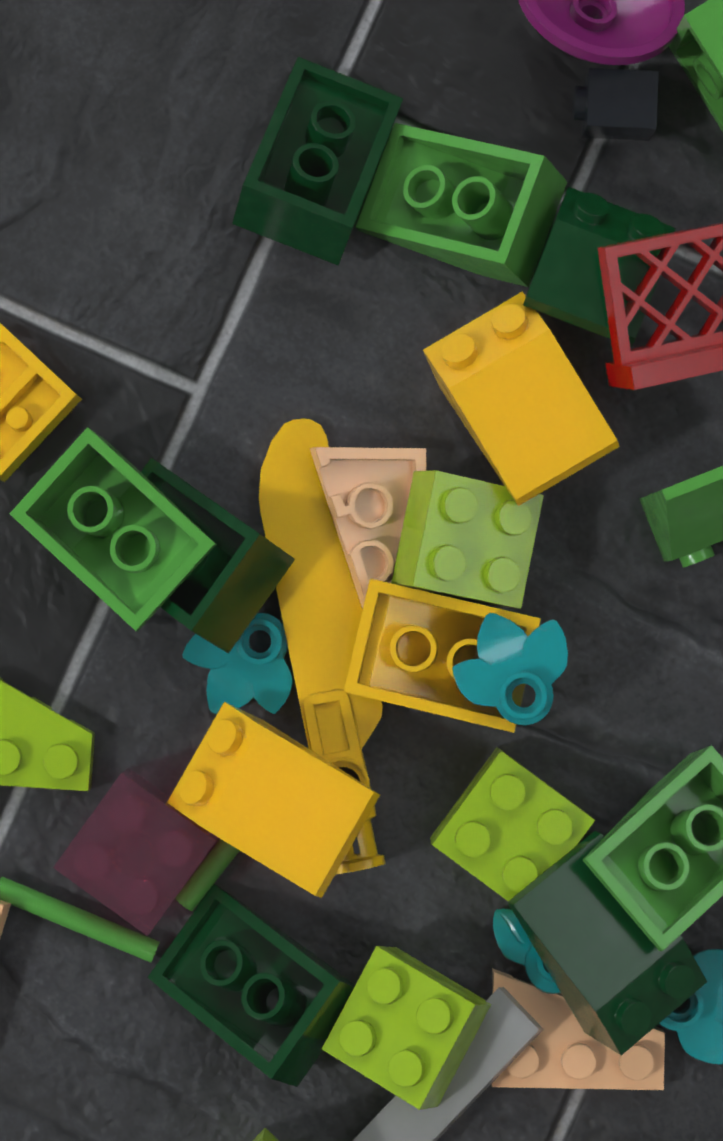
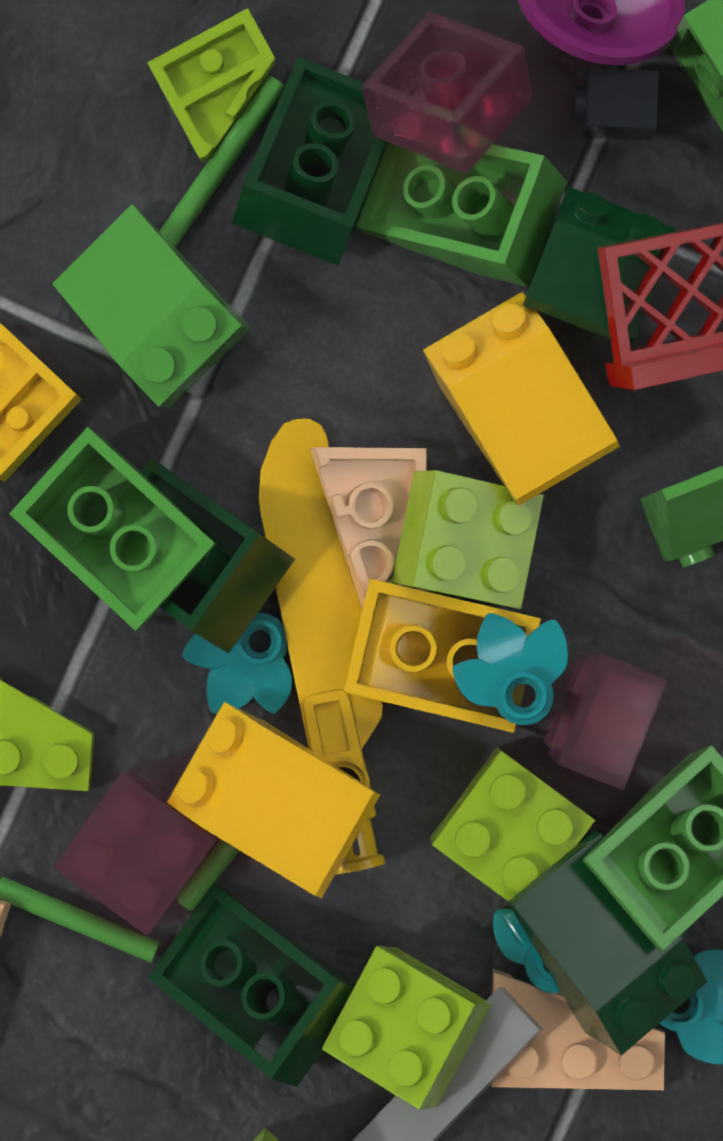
(150, 308): none -> bright green slope
(214, 79): none -> lime wing
(222, 160): none -> bright green bar
(448, 91): none -> clear pink brick
(604, 718): none -> clear pink brick

